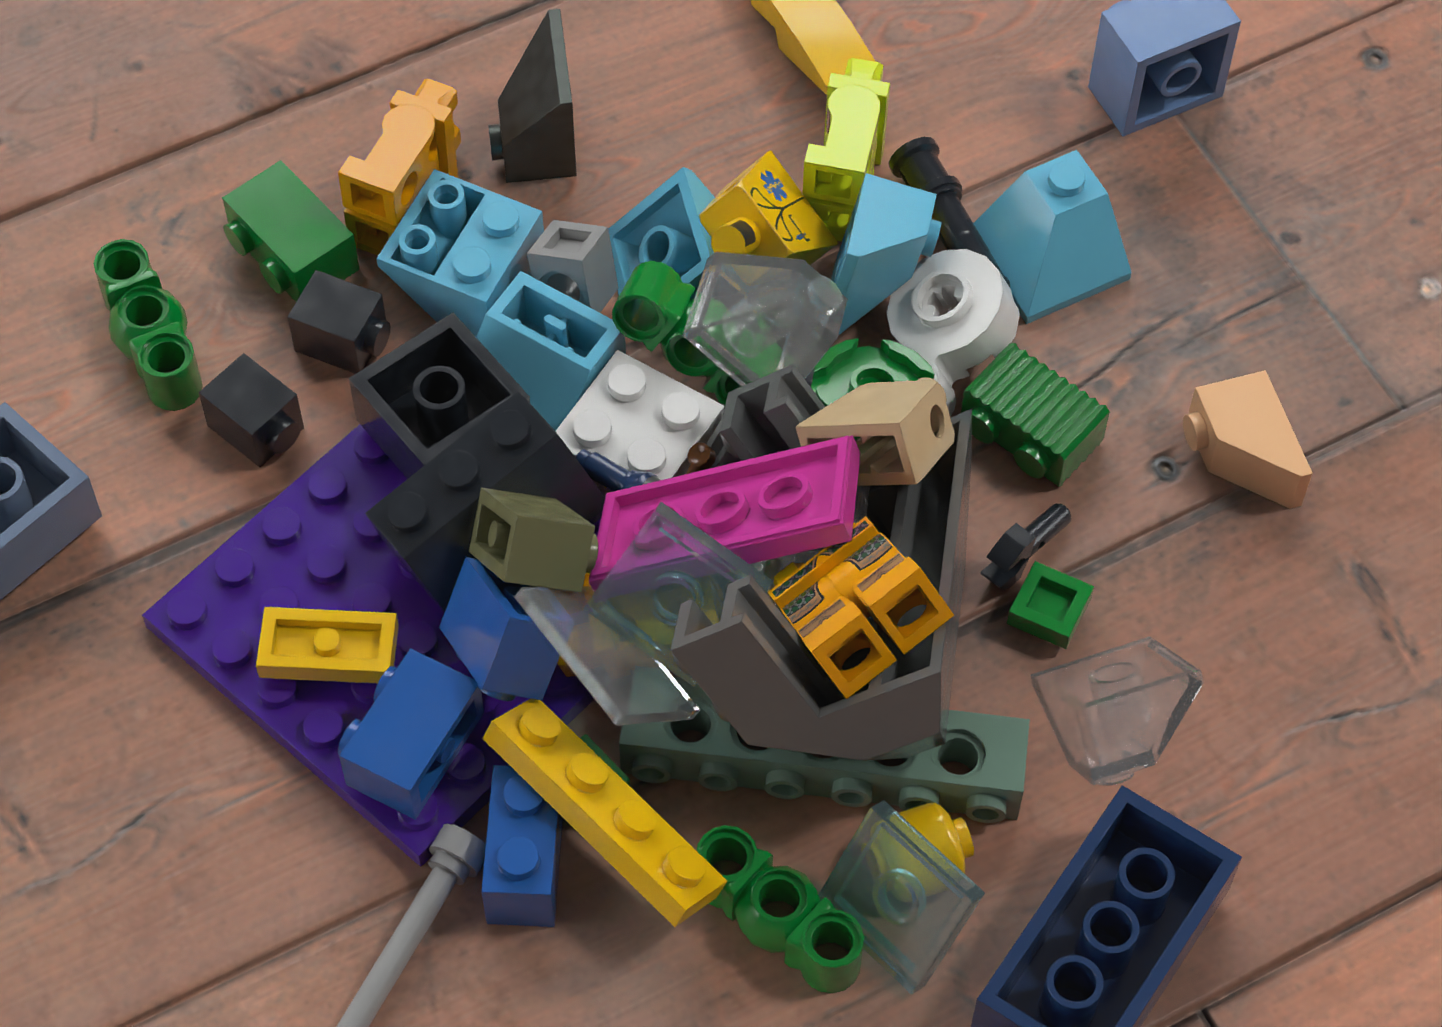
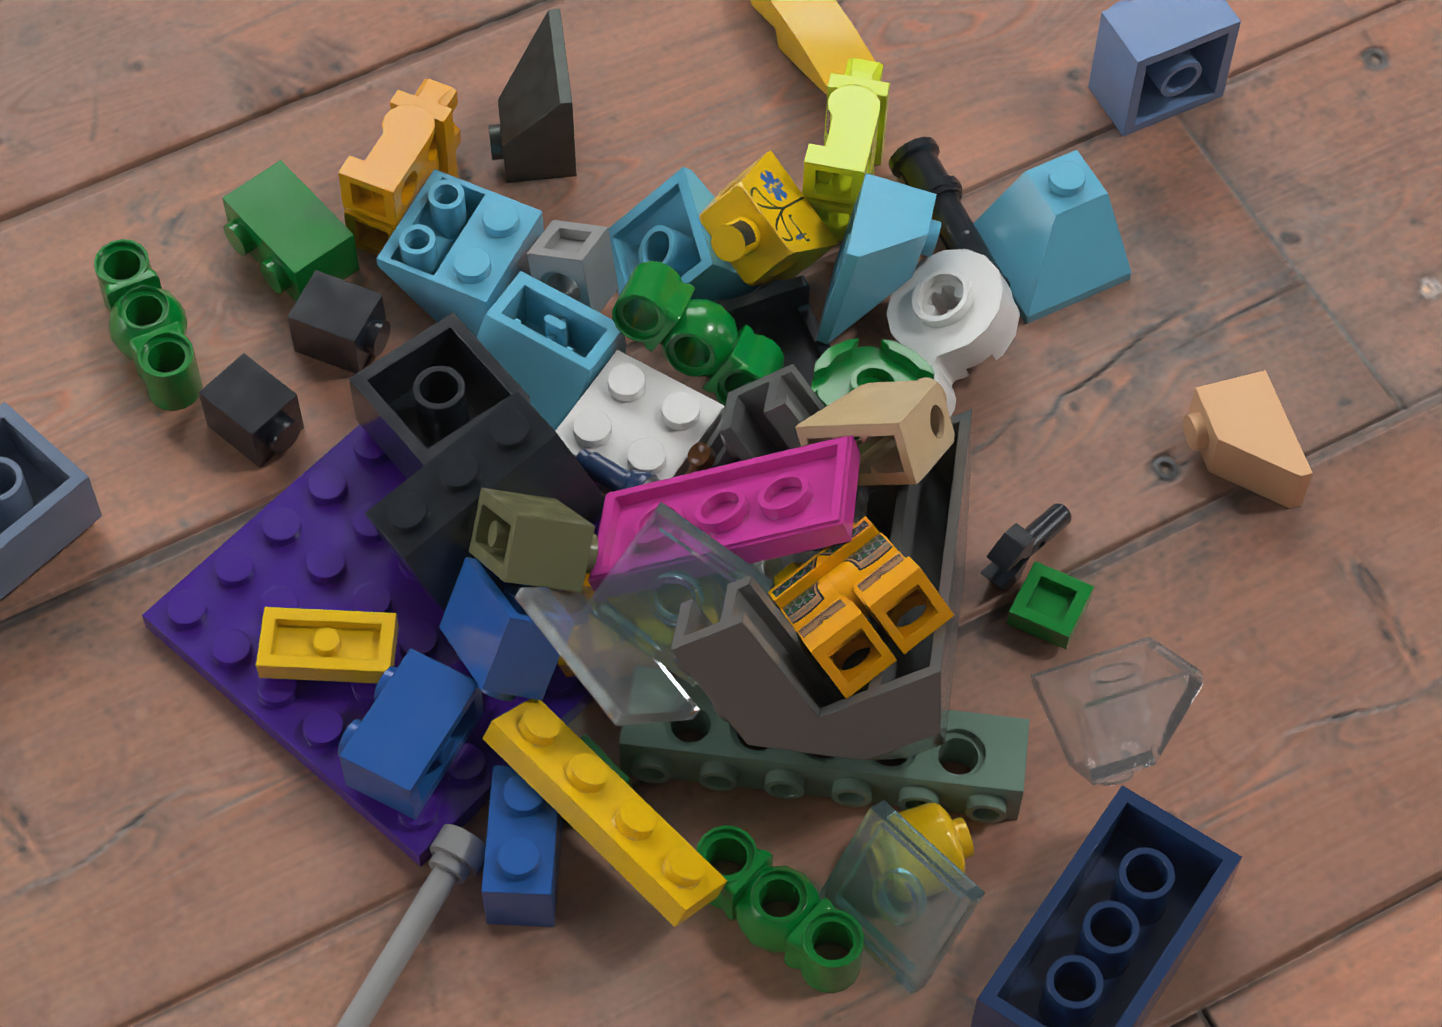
(763, 315): clear slope -> none
(1034, 415): green brick -> none

